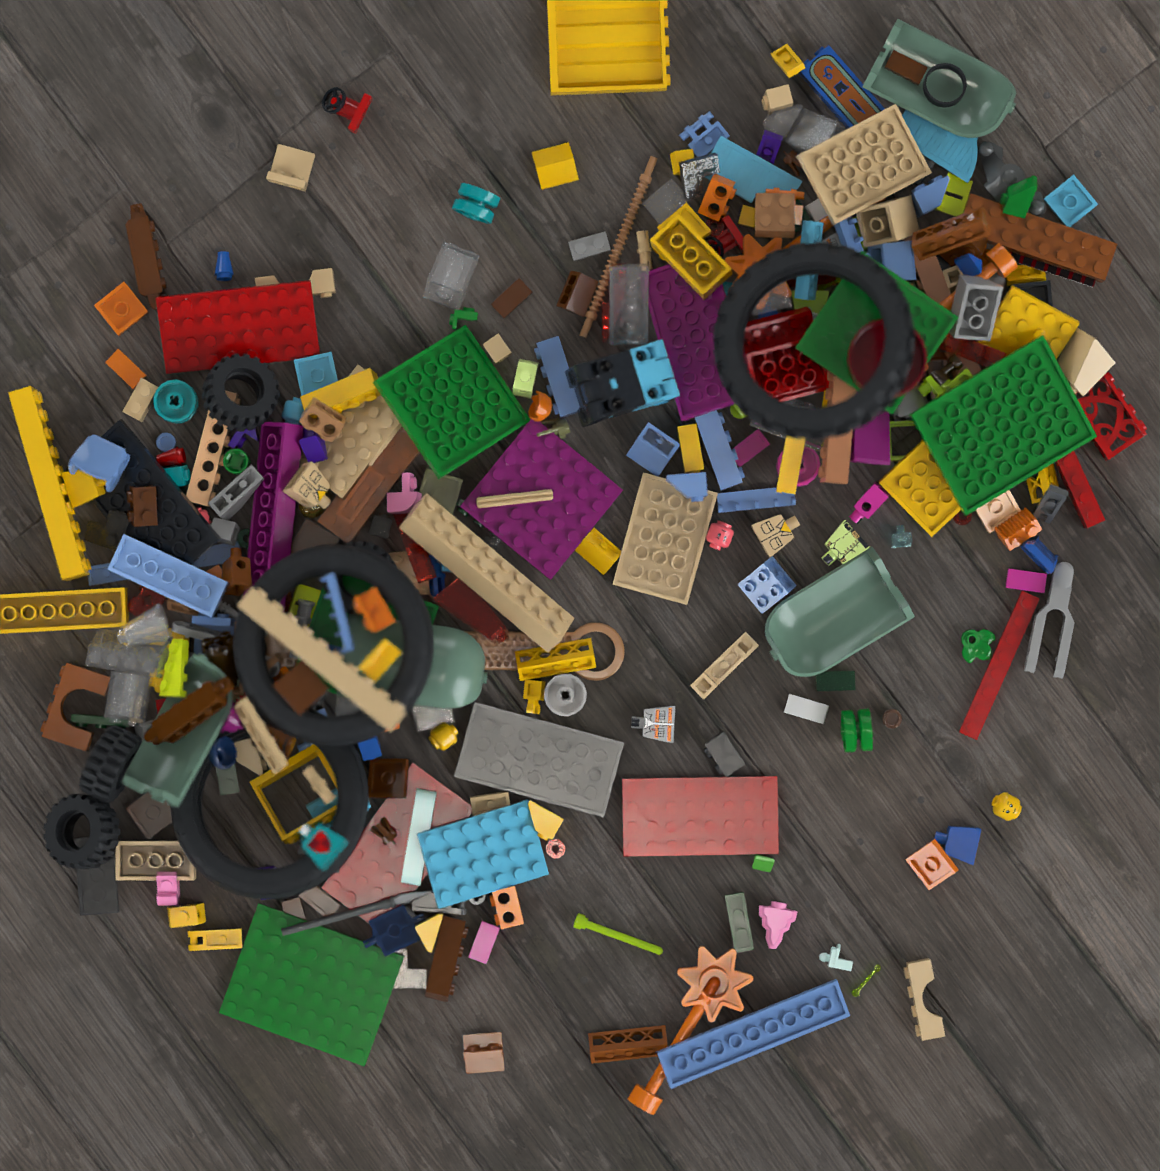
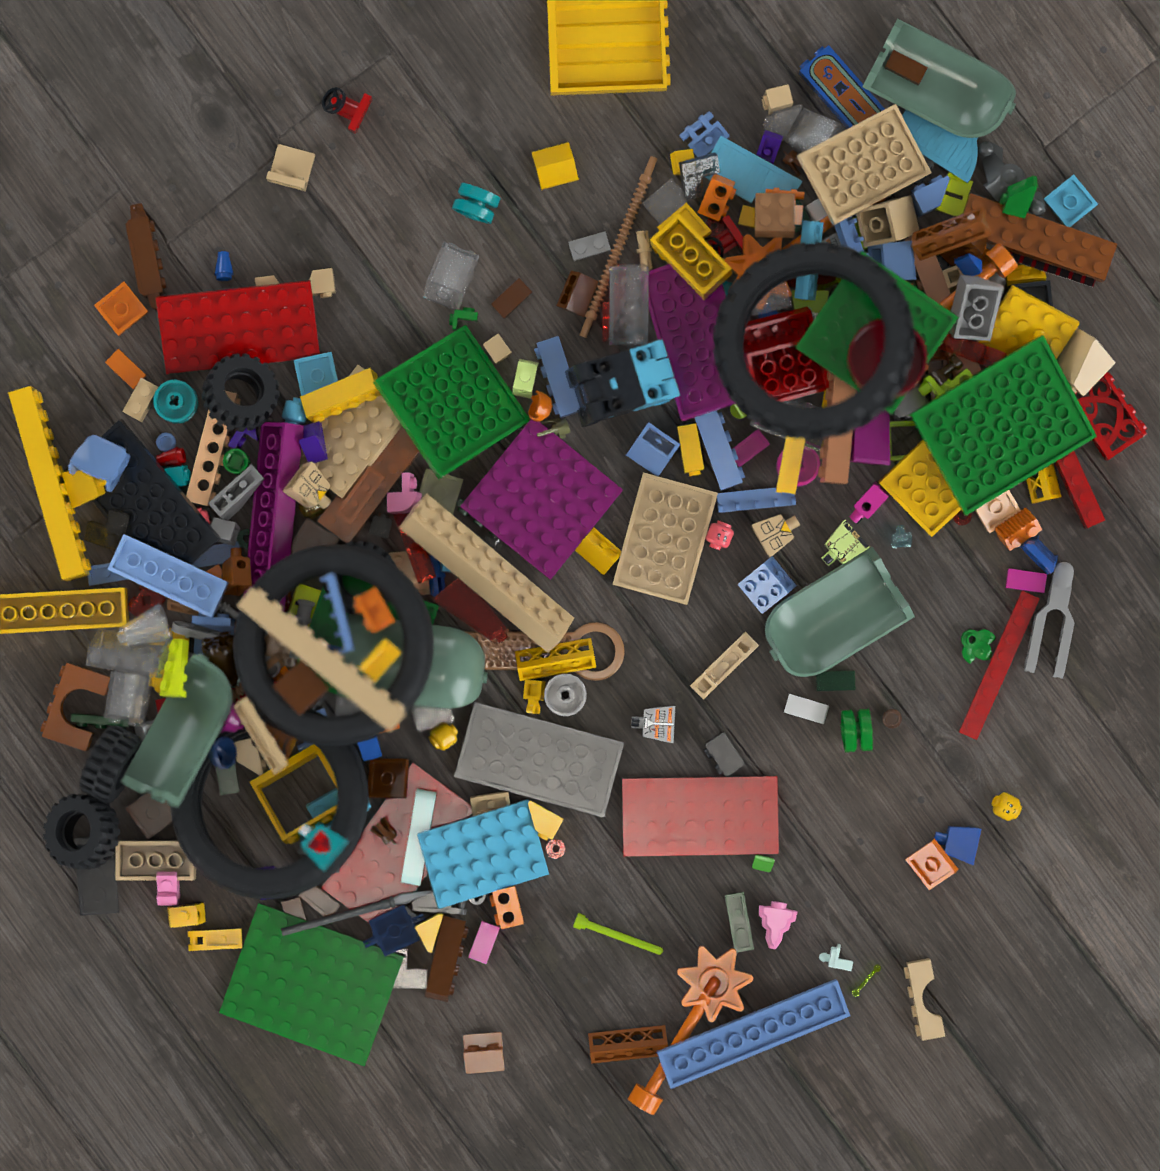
(142, 506): reddish brown bracket -> none
(189, 712): reddish brown hinge -> none
(319, 785): tan pin -> none
(326, 415): medium nougat brick -> none
(515, 498): tan axle -> none
(690, 485): medium blue slope -> none
(788, 60): yellow plate -> none
(944, 66): black tyre -> none
(1050, 503): dark grey plate -> none

